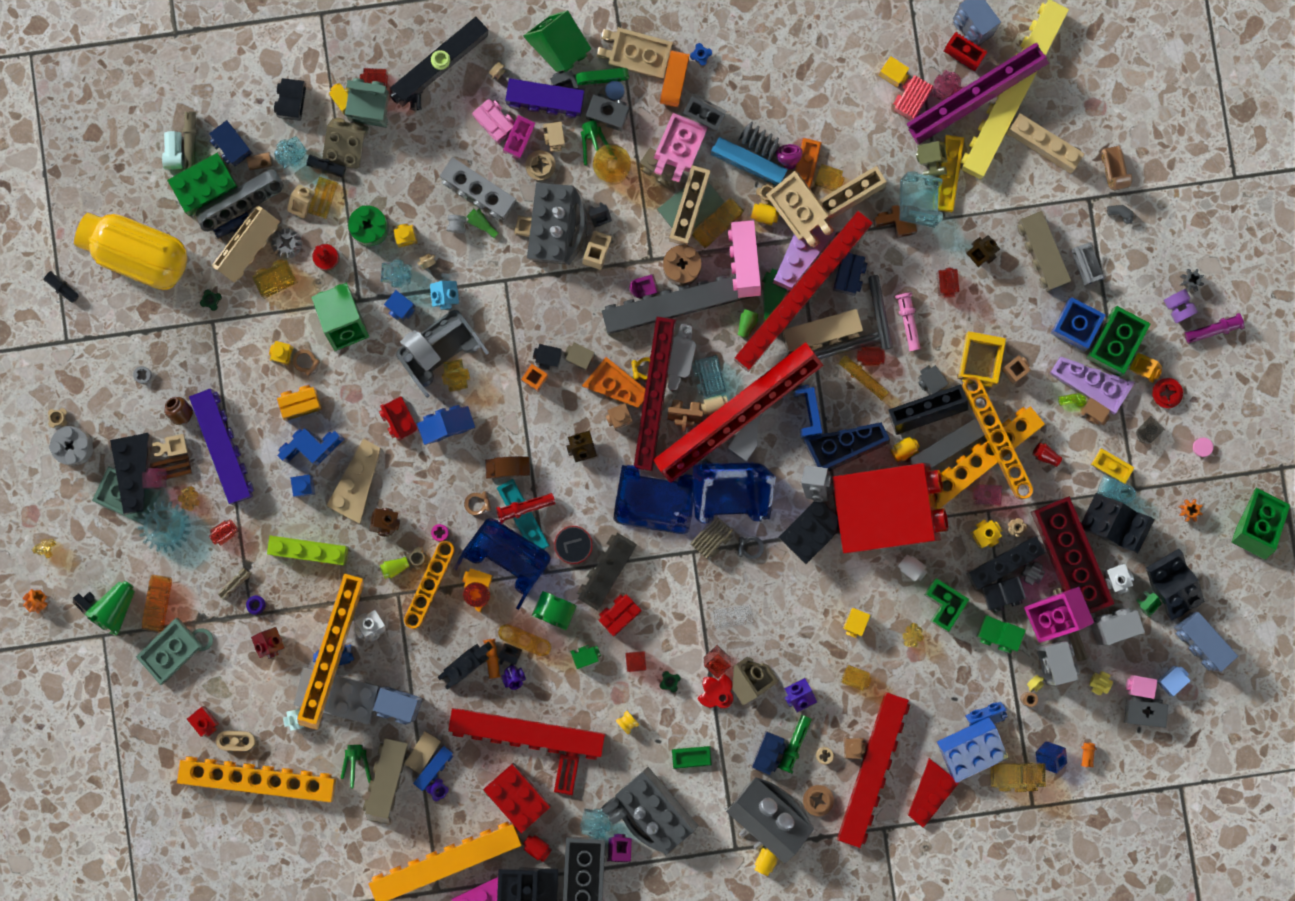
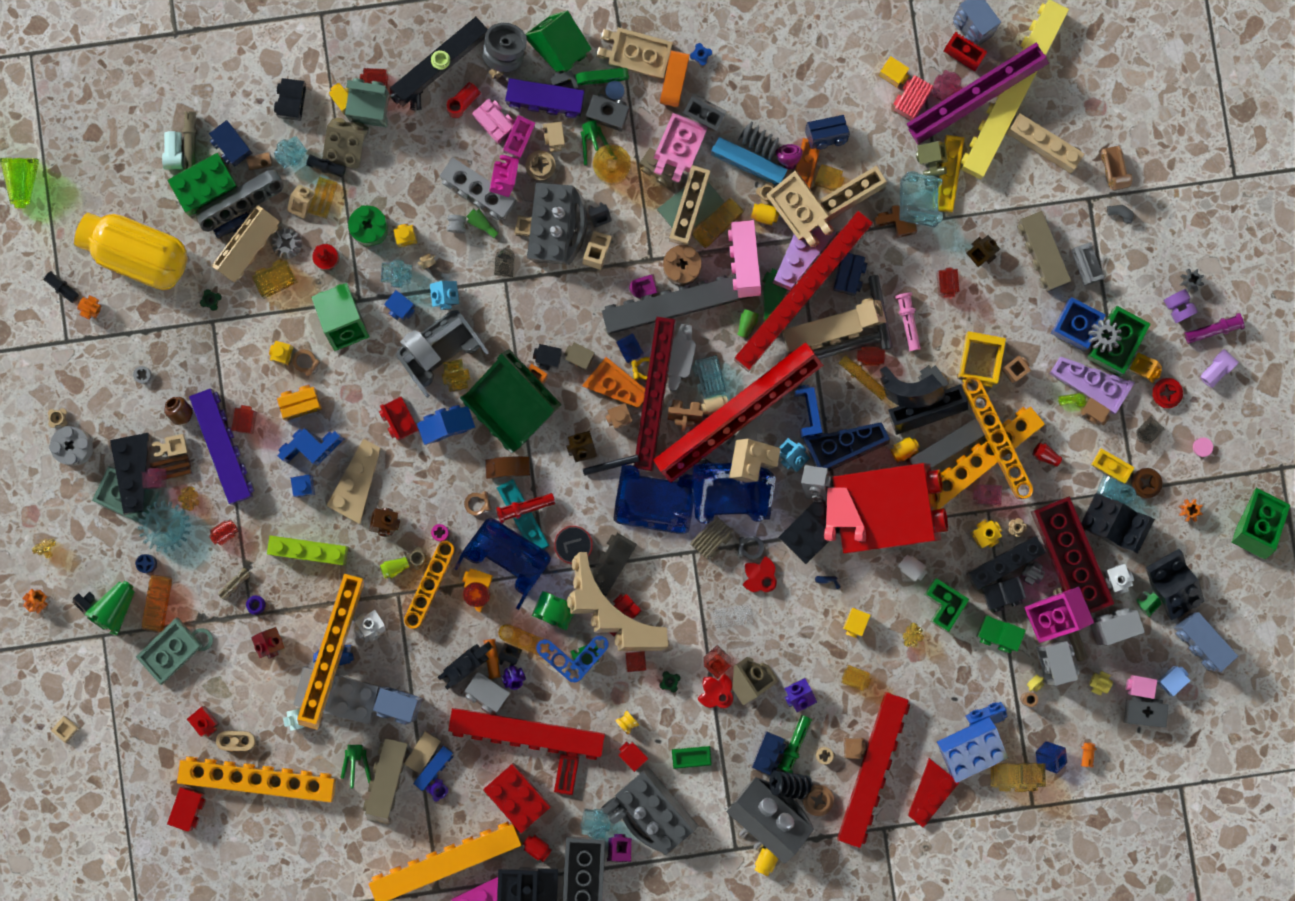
(19, 179): none -> clear neon green cone
(65, 729): none -> tan tile
(89, 307): none -> orange gear
(146, 563): none -> dark blue wheel
(186, 809): none -> red brick
(244, 420): none -> clear red brick
(464, 99): none -> red piece
(485, 693): none -> light grey brick
(504, 47): none -> dark grey wheel
(504, 175): none -> dark pink hinge
(504, 262): none -> clear smoke plate
(510, 401): none -> dark green panel
(577, 663): none -> blue beam
(606, 618): none -> tan arch
(611, 464): none -> black bar
(630, 348): none -> clear blue panel
(632, 755): none -> red brick
(749, 457): none -> tan brick
(757, 575): none -> red plate
(790, 784): none -> black piece
(793, 455): none -> medium azure brick
(827, 132): none -> dark blue brick
(827, 579): none -> dark blue piece
(842, 513): none -> coral flag
(870, 313): none -> tan brick
(911, 394): none -> black arch
(1103, 342): none -> light grey gear
(1156, 483): none -> reddish brown gear
(1221, 365): none -> lavender piece

